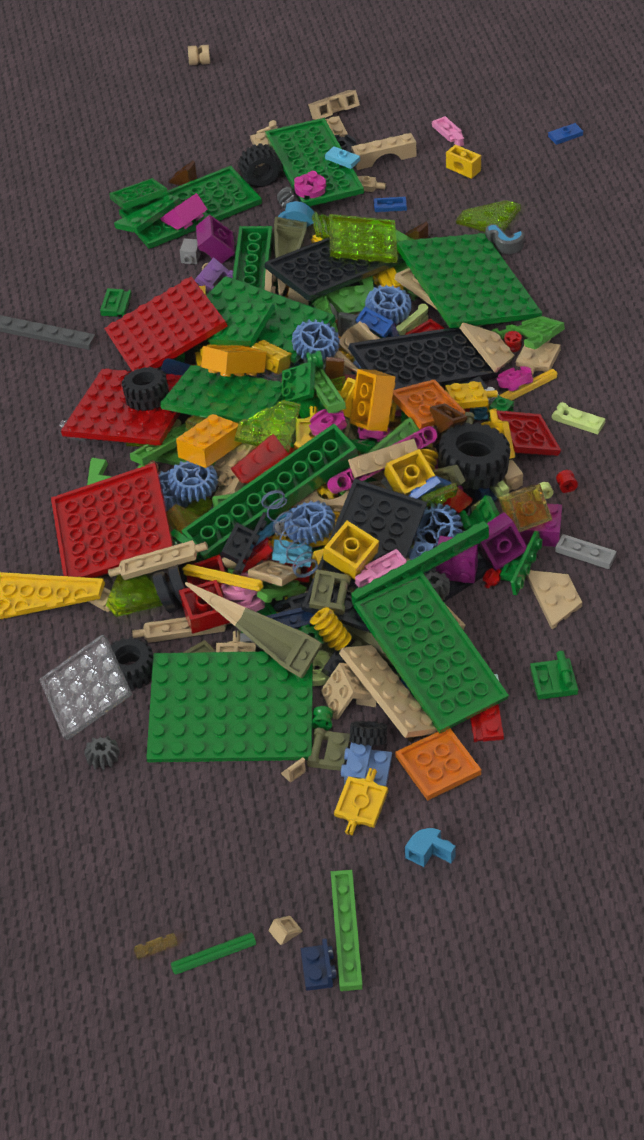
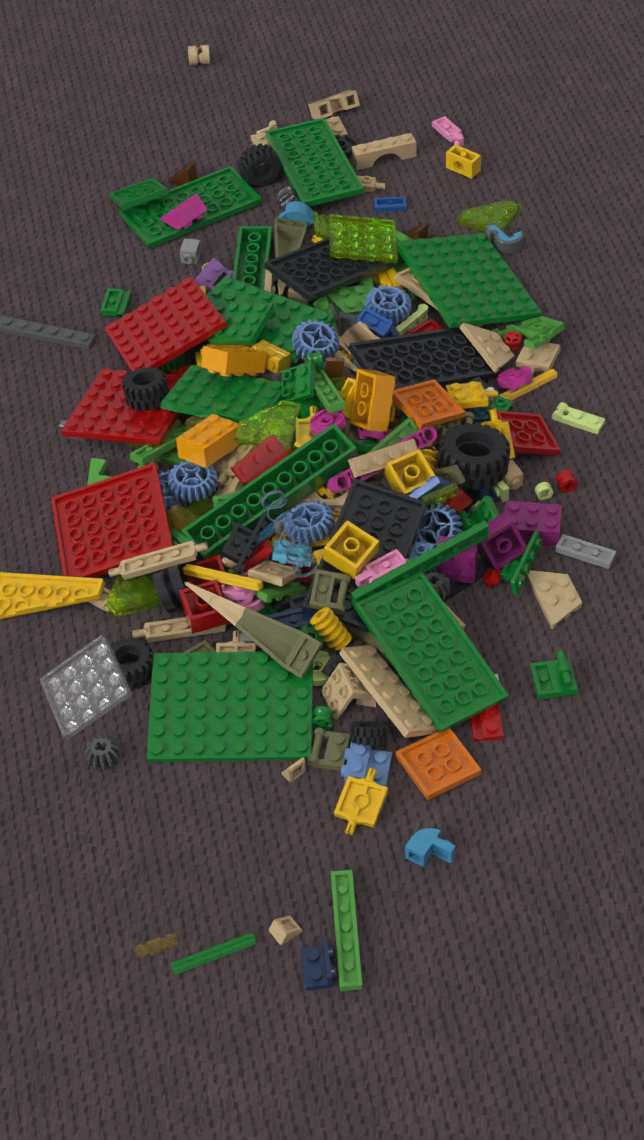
(146, 216): green wing -> none
(174, 367): dark blue sticker -> none
(215, 239): magenta brick -> none
(310, 185): dark pink plate -> none
(342, 157): medium azure plate -> none
(446, 417): reddish brown slope -> none
(526, 507): clear yellow slope -> none
(565, 133): blue plate -> none

